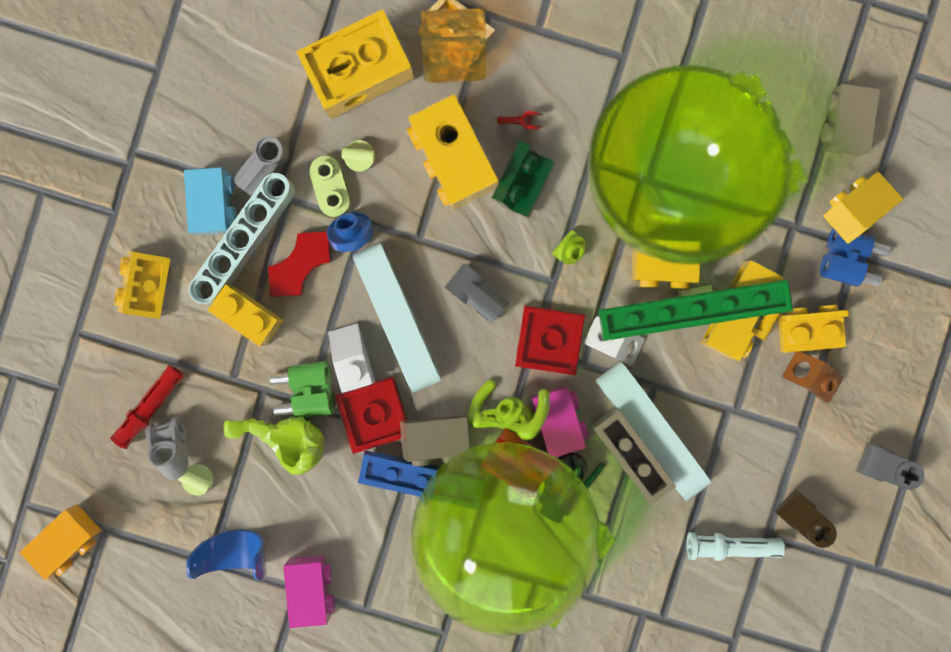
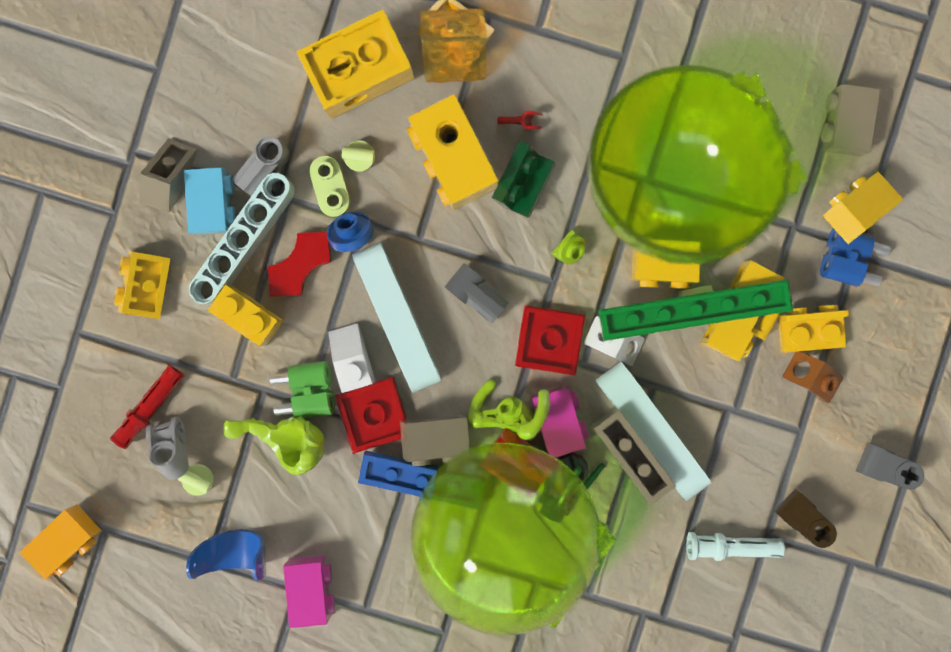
(163, 176): none -> dark tan slope

